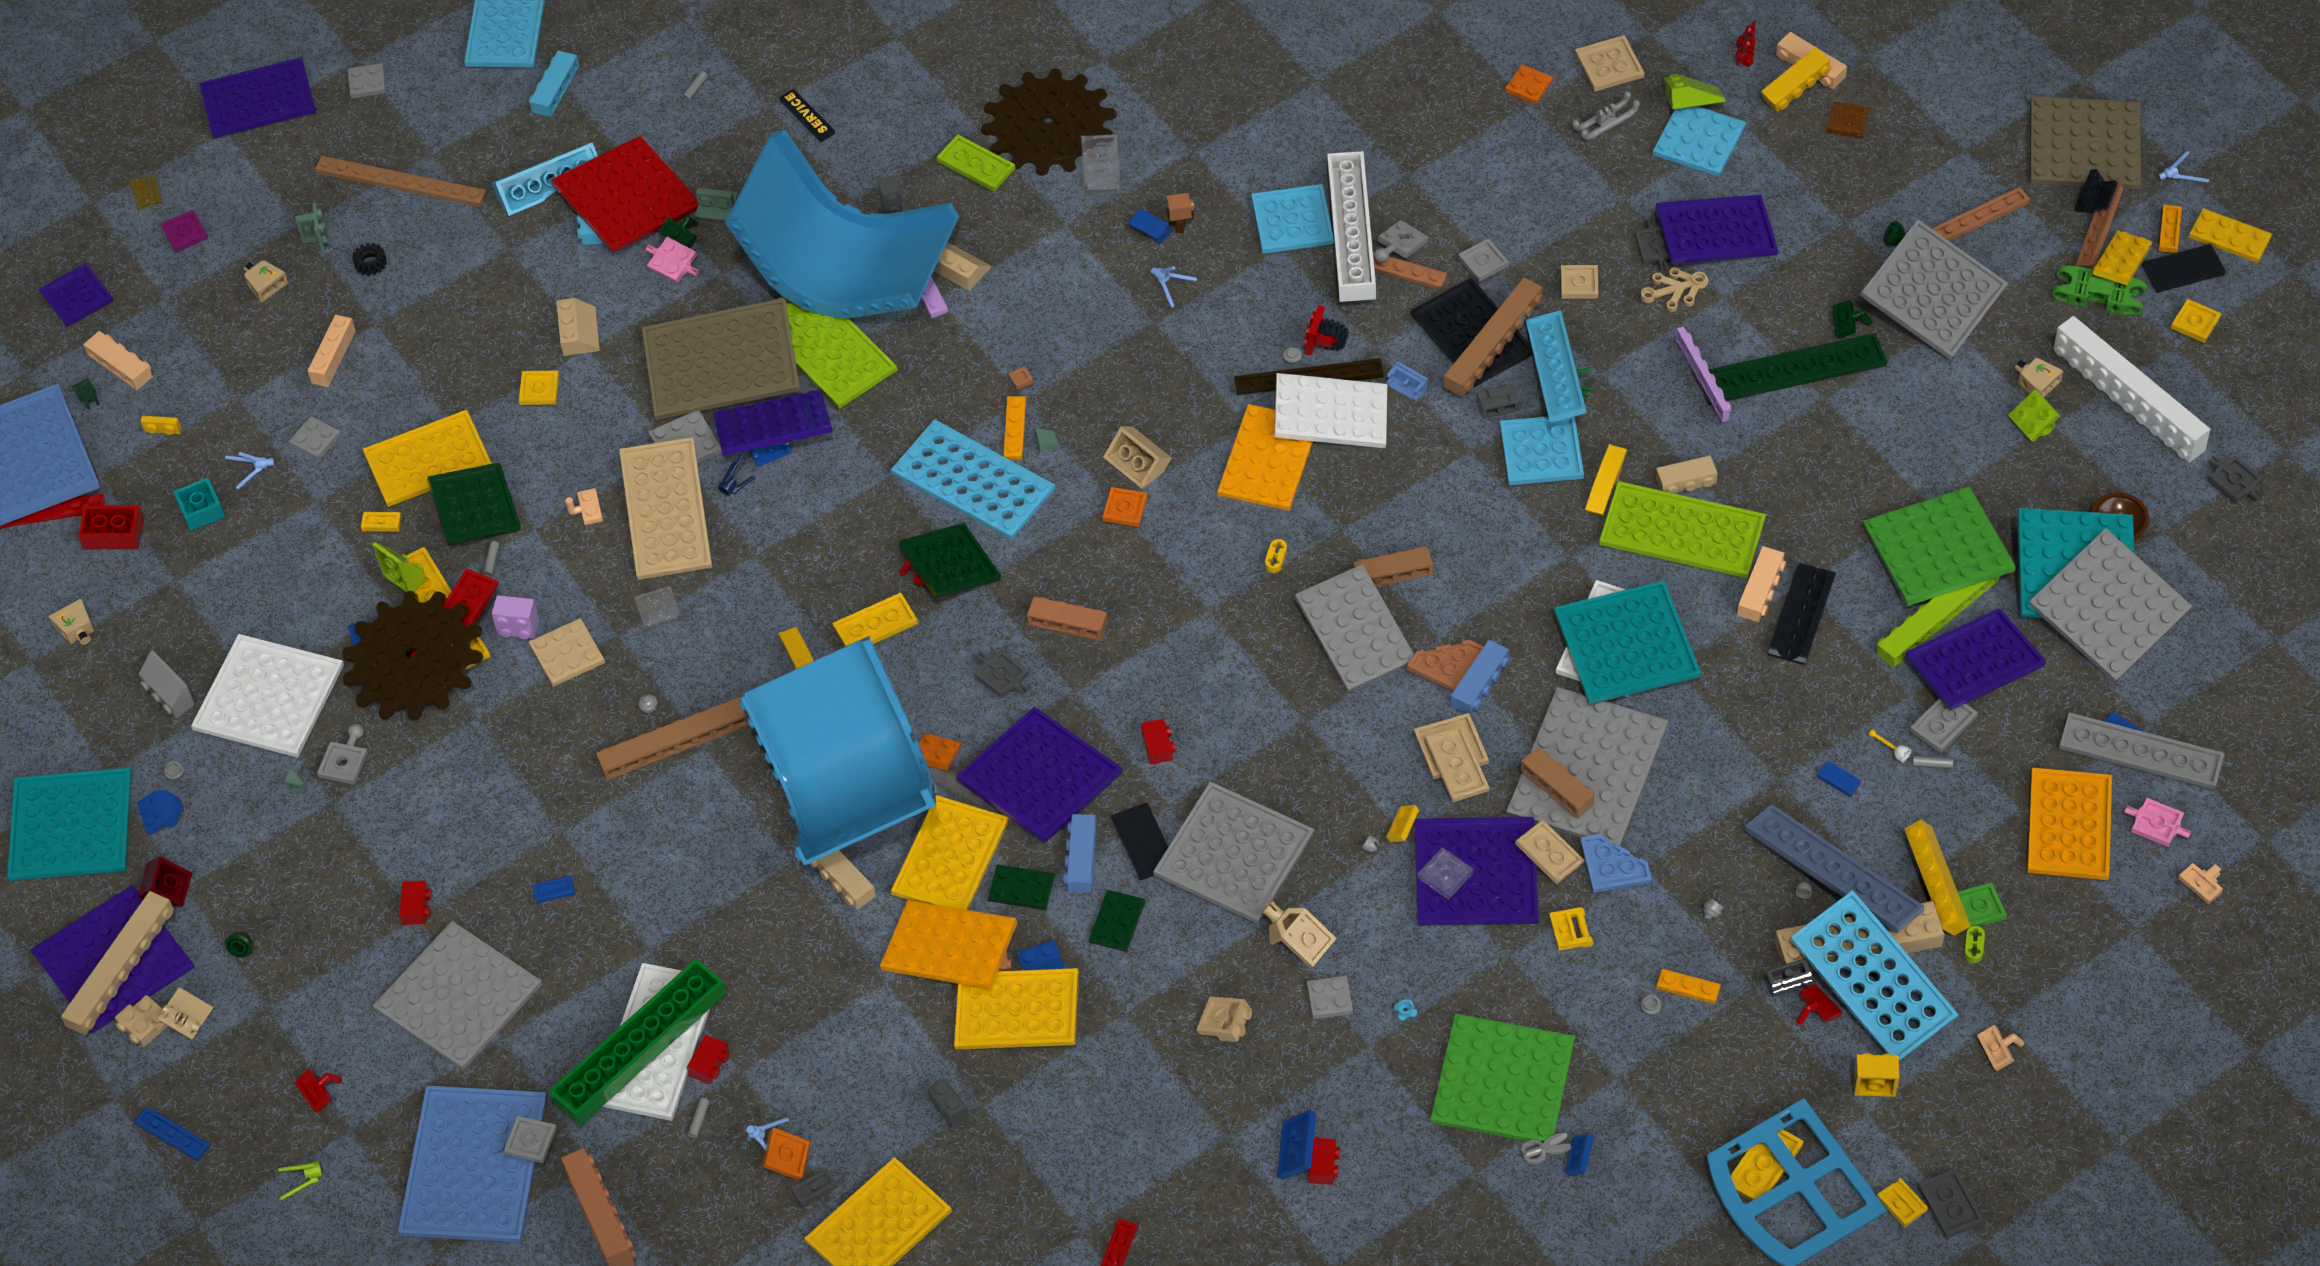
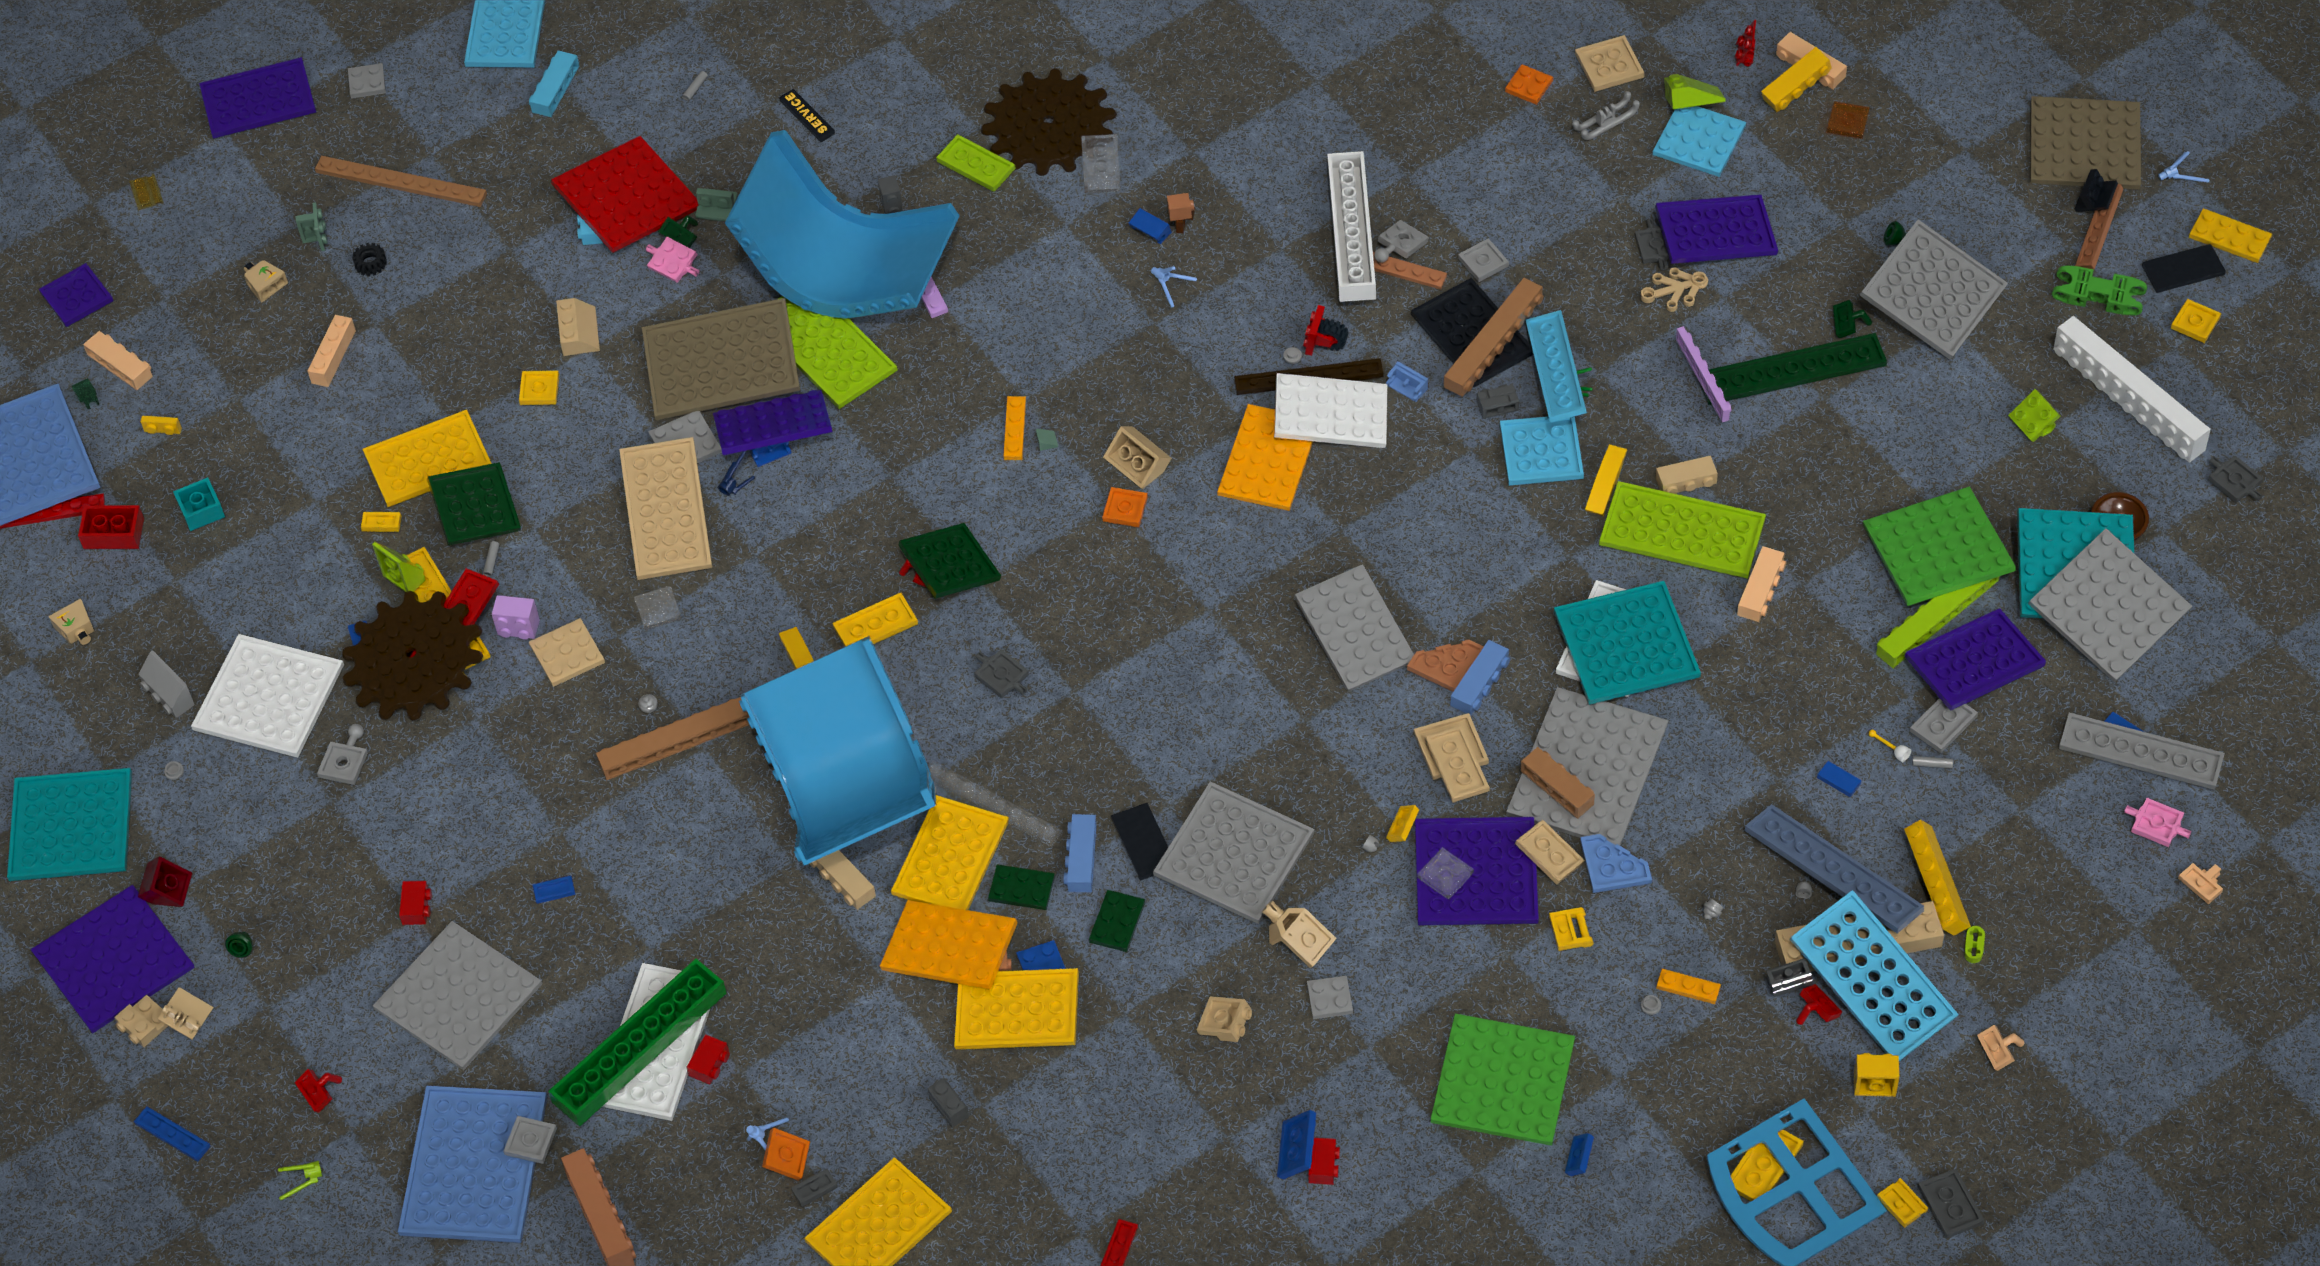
(117, 963): tan brick -> none
(159, 810): blue slope -> none
(184, 231): magenta plate -> none
(259, 464): light blue plant -> none
(294, 783): sand green slope -> none
(314, 438): light grey plate -> none
(534, 183): medium azure wedge -> none
(588, 506): light nougat plate -> none
(698, 1118): light grey piece -> none
(939, 751): orange plate -> none
(960, 267): tan slope -> none
(963, 502): medium azure piece -> none
(1020, 378): nougat plate -> none
(1039, 774): dark purple plate -> none
(1067, 618): nougat brick -> none
(1157, 741): red brick -> none
(1271, 555): yellow beam -> none
(1292, 219): medium azure plate -> none
(1398, 566): medium nougat brick -> none
(1405, 1004): medium azure plate -> none
(1548, 1147): light grey piece -> none
(1579, 281): tan plate -> none
(1801, 613): black plate -> none
(1982, 905): bright green plate -> none
(1983, 214): nougat plate -> none
(2038, 376): tan torso -> none
(2069, 824): light orange plate -> none
(2122, 257): yellow plate -> none
(2170, 228): light orange plate -> none

